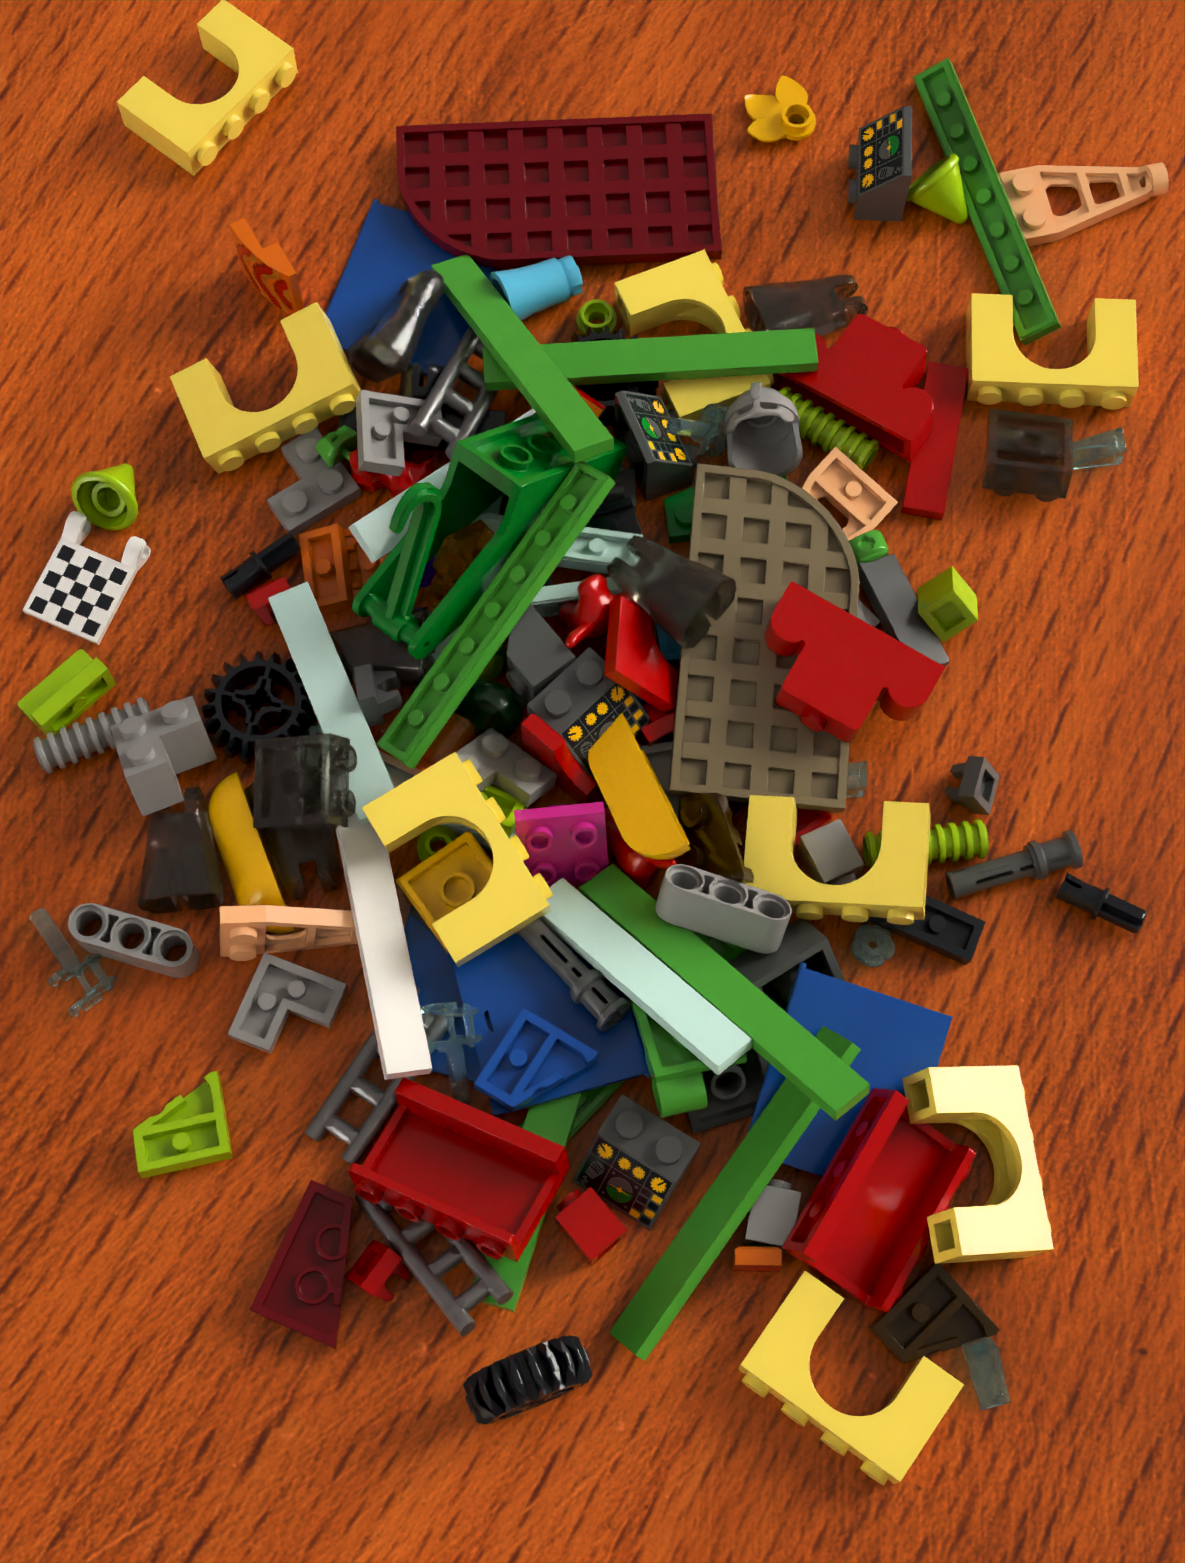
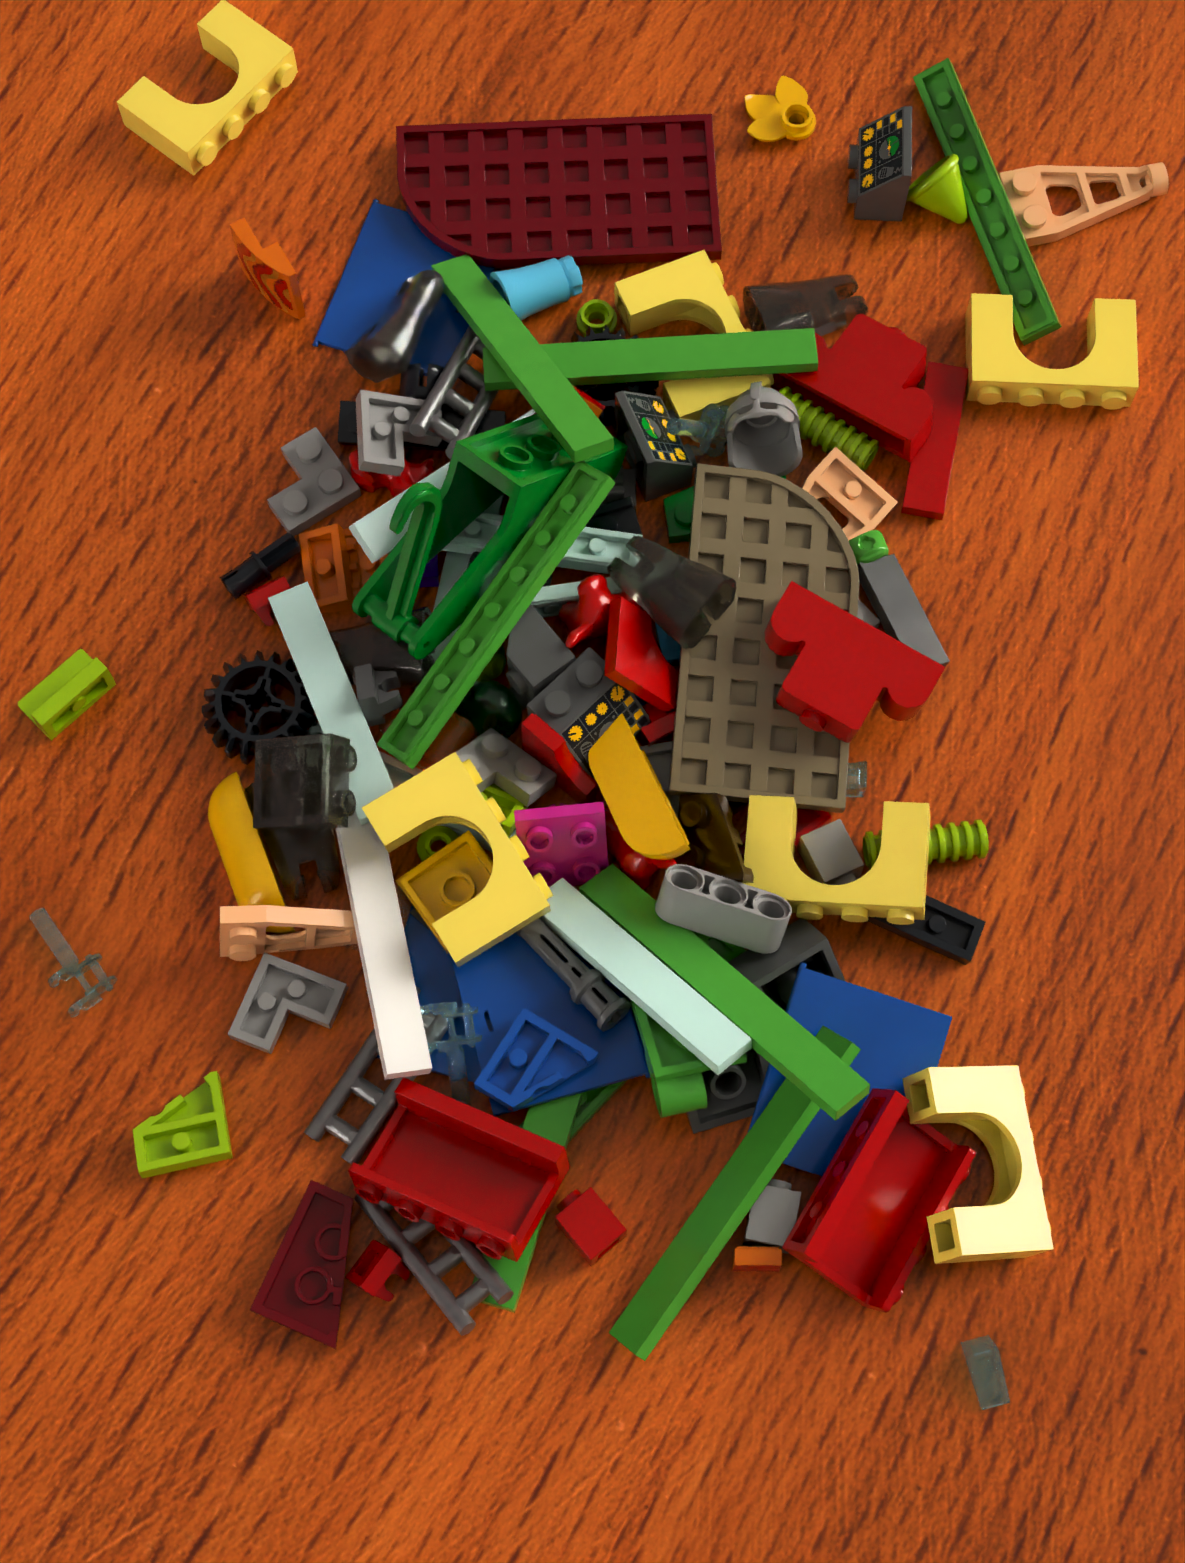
(81, 587): white flag -> none
(83, 738): light grey piece -> none
(107, 497): lime hat -> none
(119, 926): light grey beam -> none
(158, 748): light grey brick -> none
(181, 859): clear smoke piece -> none
(321, 390): light yellow arch -> none
(337, 445): bright green piece -> none
(455, 557): clear orange brick -> none
(527, 1379): black gear -> none
(636, 1162): dark grey slope -> none
(867, 955): clear light blue plate -> none
(883, 1440): light yellow arch -> none
(931, 1318): dark brown wing -> none
(947, 604): lime panel -> none
(977, 785): dark grey tile -> none
(1028, 454): clear smoke plate -> none
(1033, 861): dark grey pin -> none
(1100, 450): clear light blue piece -> none
(1101, 904): black axle -> none

